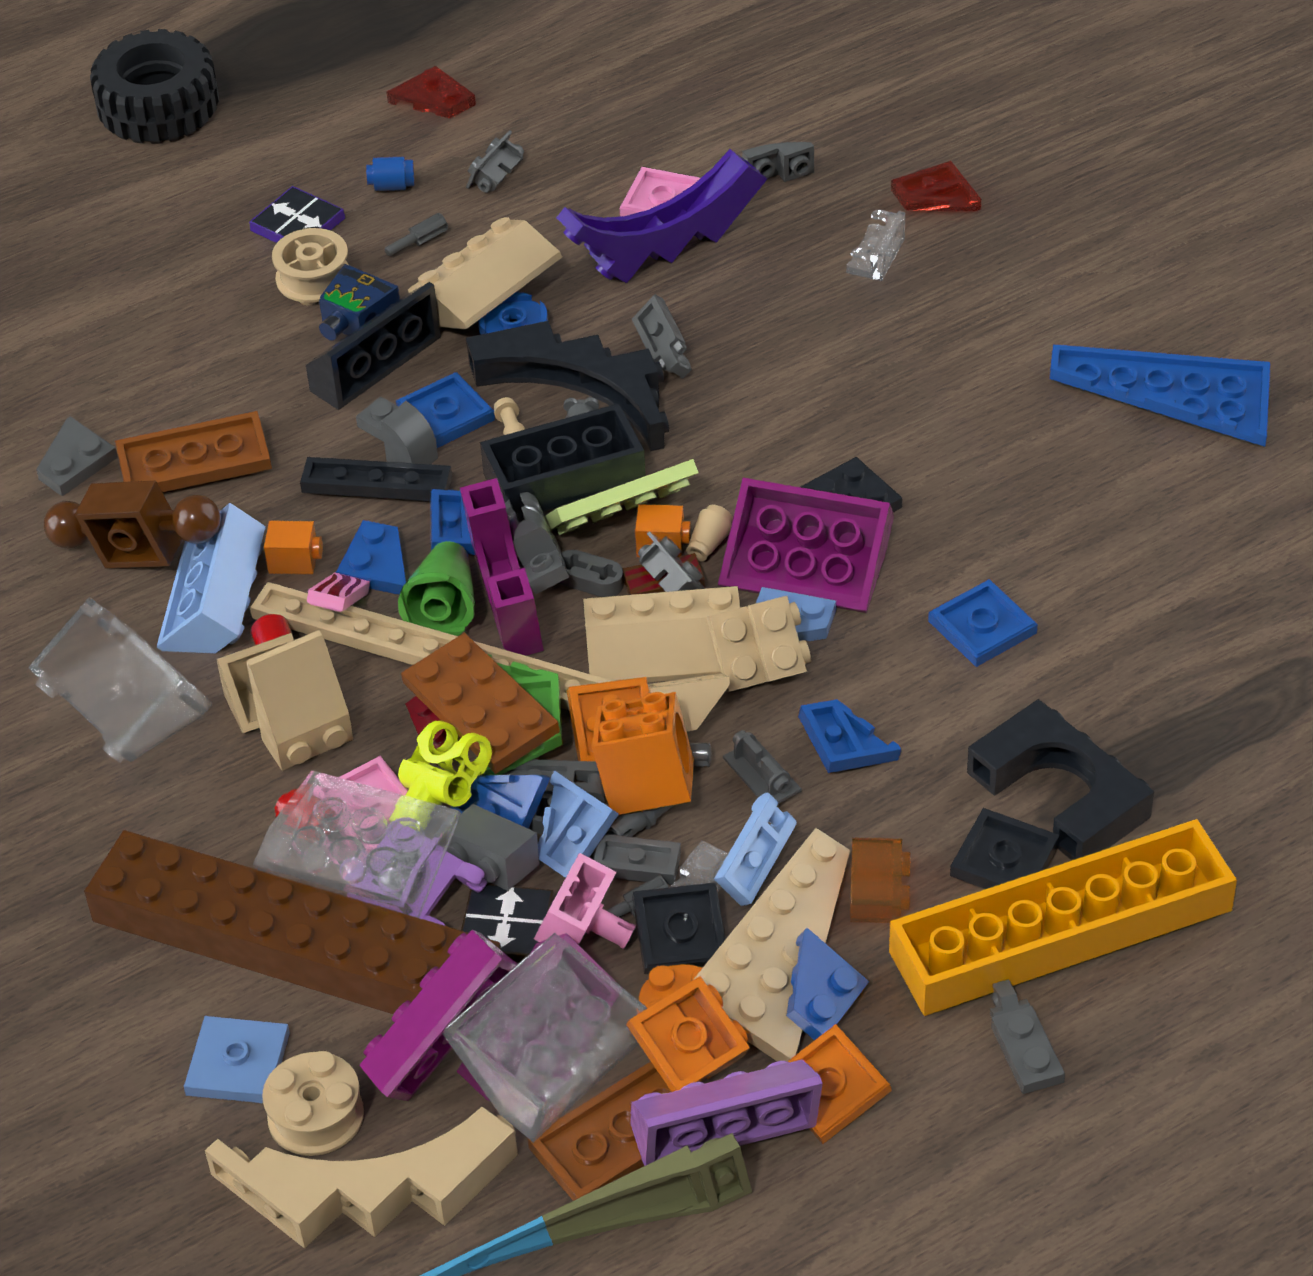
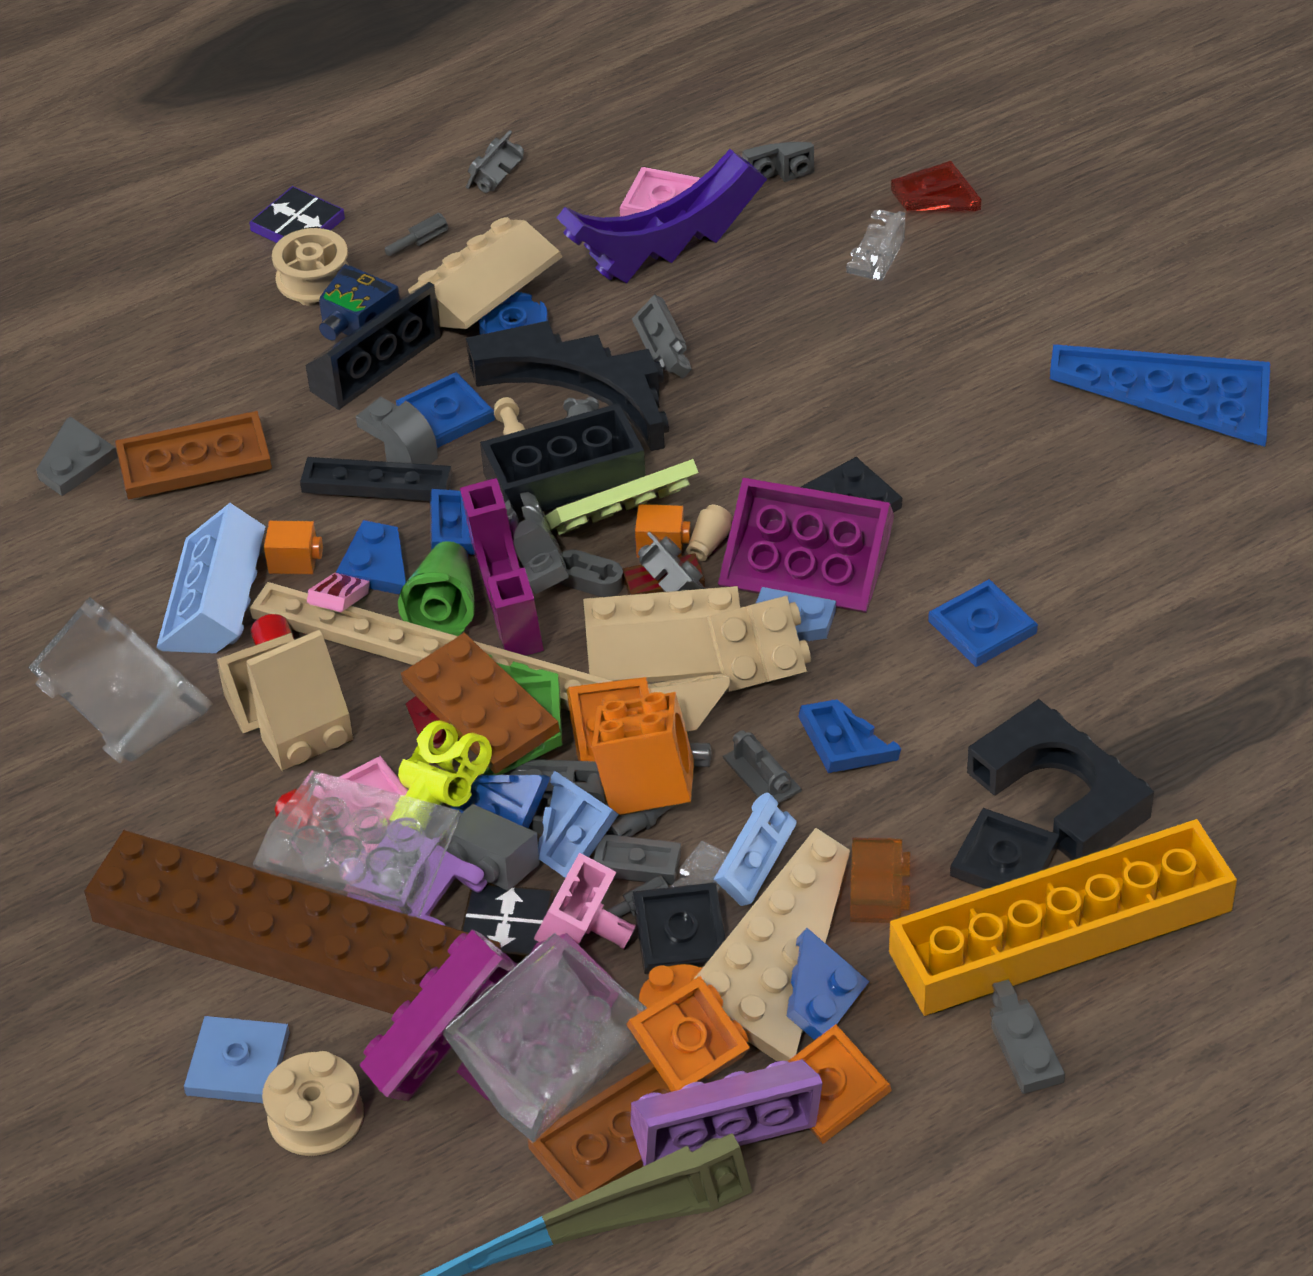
(131, 523): reddish brown brick -> none
(154, 86): black tyre -> none
(309, 1194): tan arch -> none
(390, 173): blue brick -> none
(434, 93): clear red wing -> none

